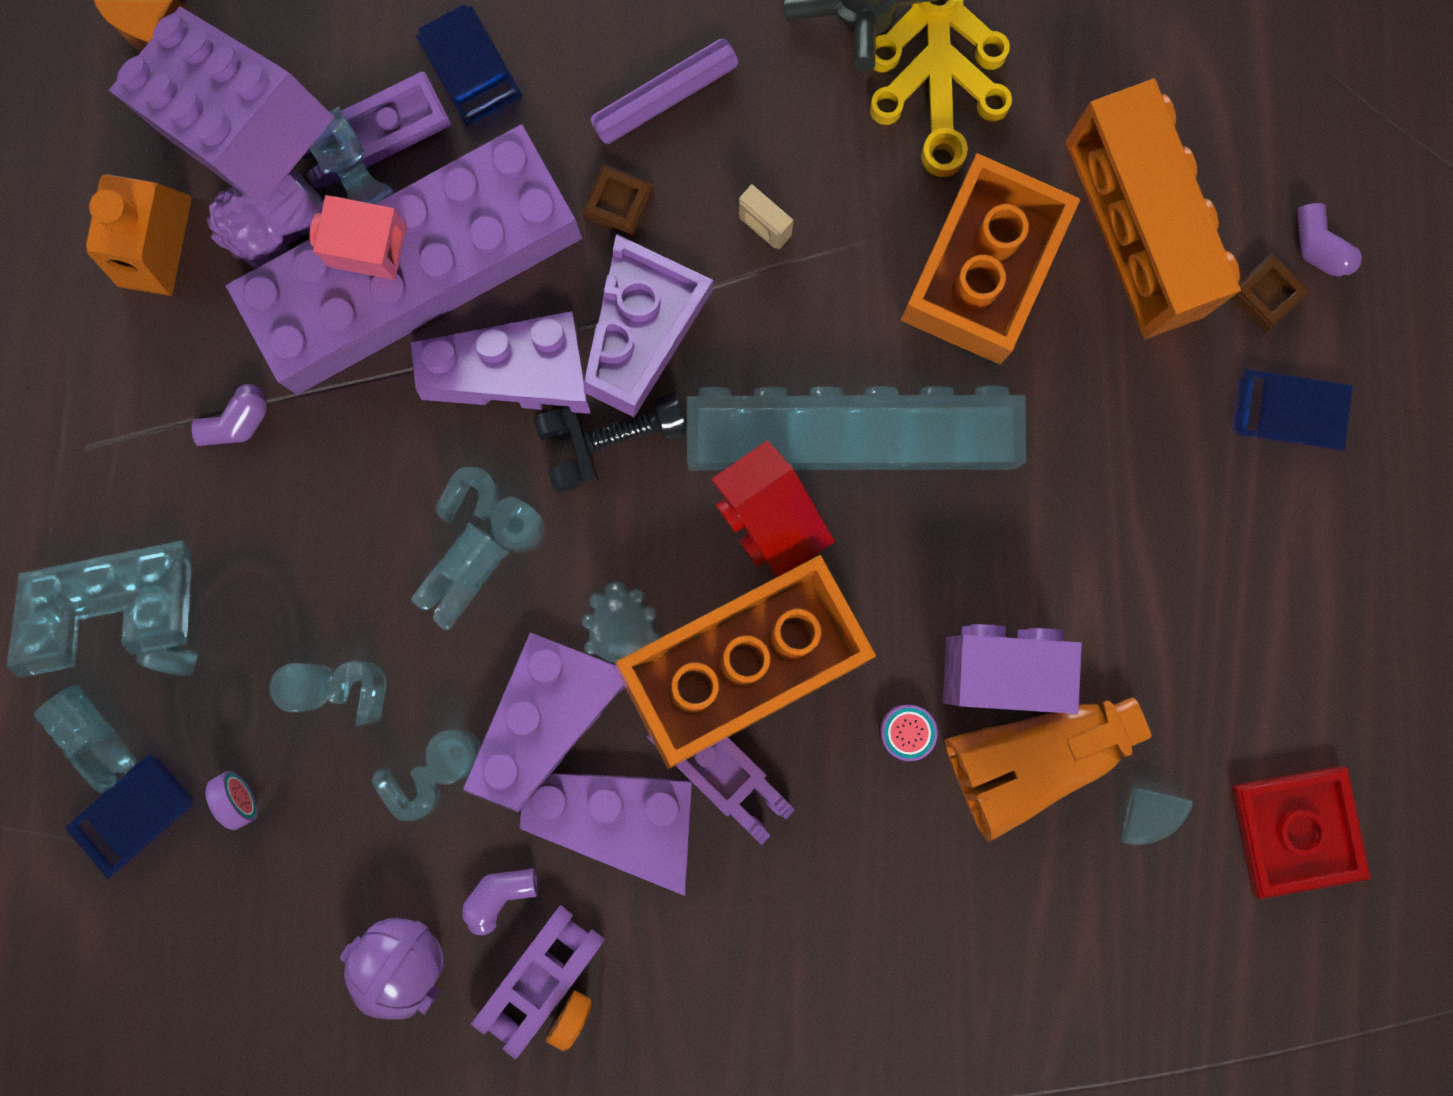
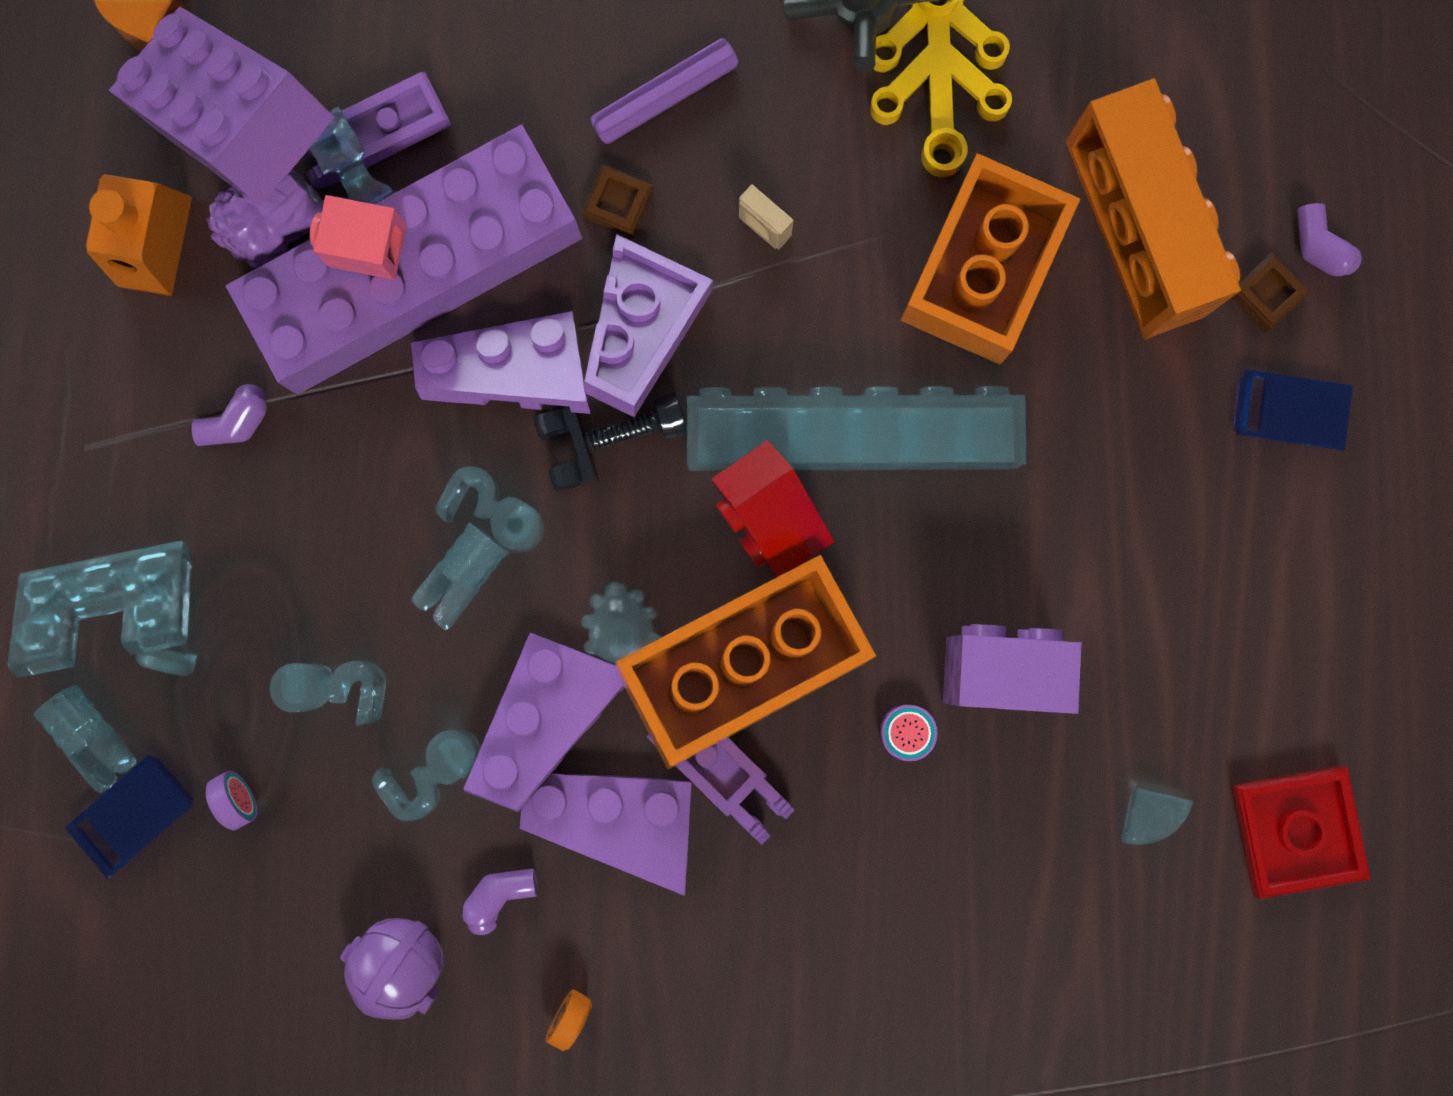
(466, 61): clear blue piece -> none
(537, 982): medium lavender plate -> none
(1033, 762): orange piece -> none

